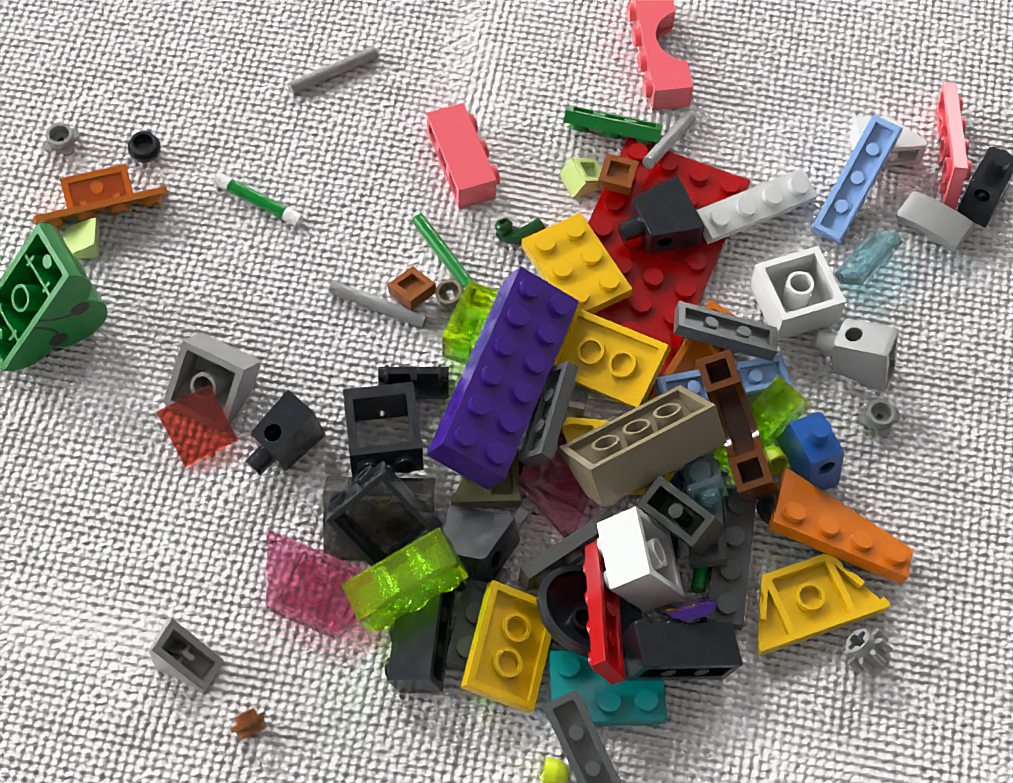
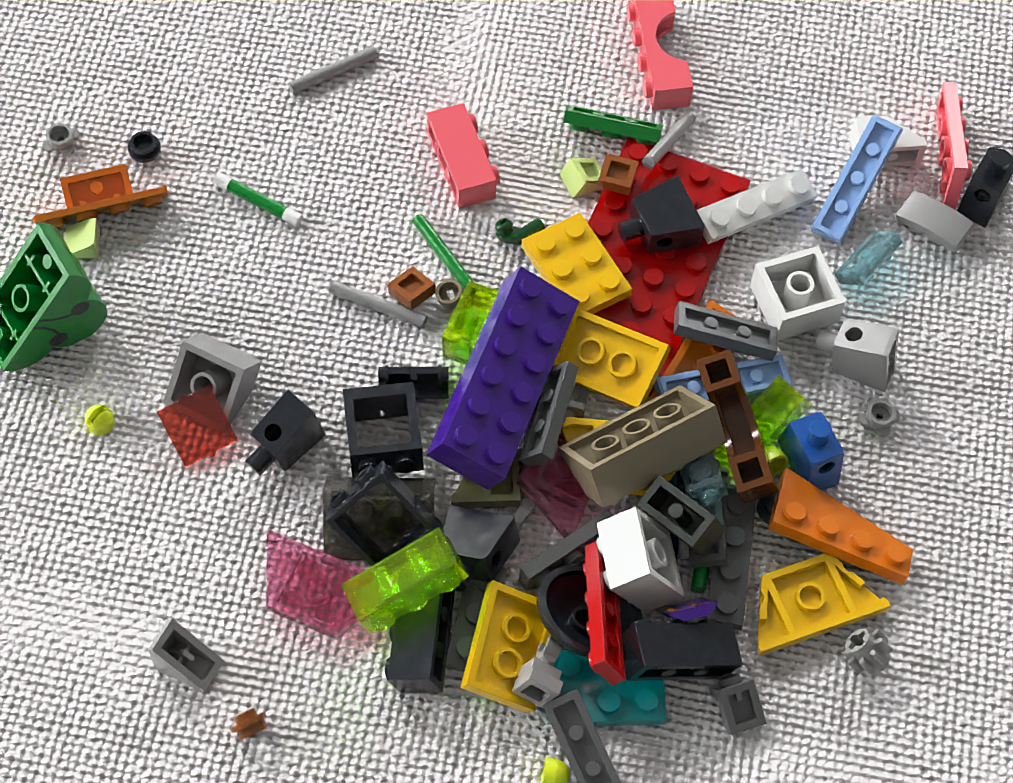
(103, 422): none -> neon yellow hinge
(538, 678): none -> light grey piece
(738, 703): none -> dark grey bracket

